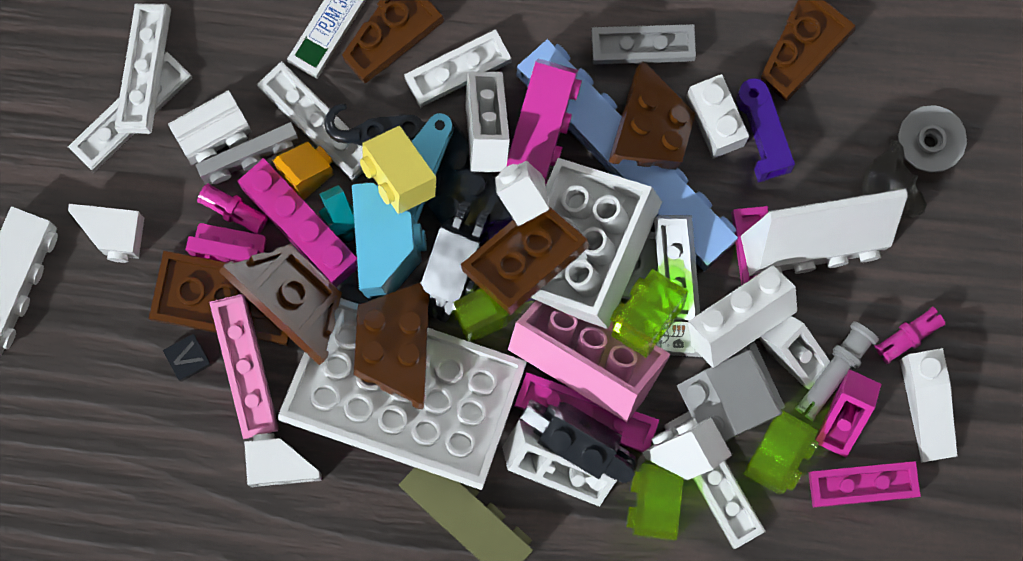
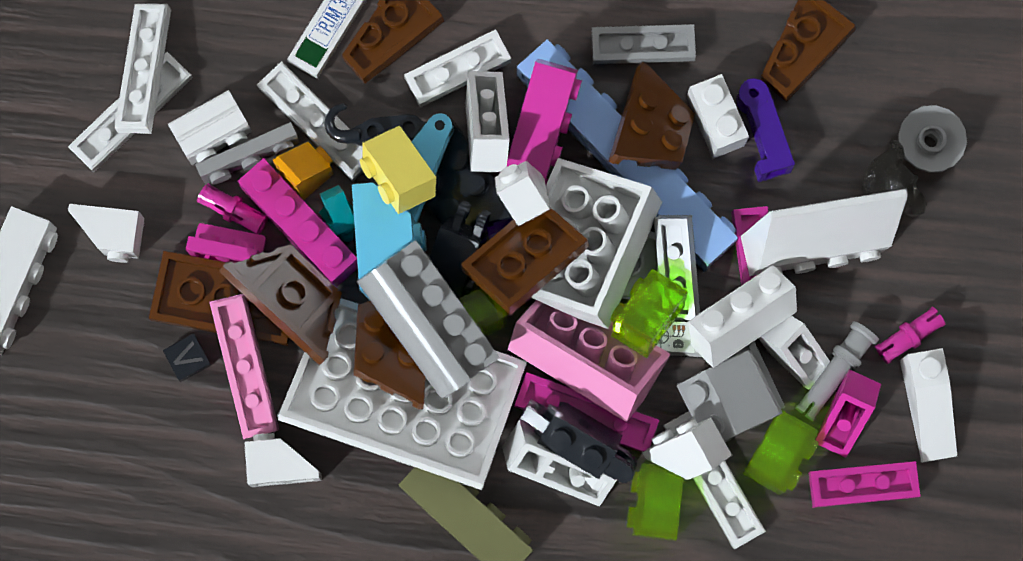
(428, 319): none -> light grey brick

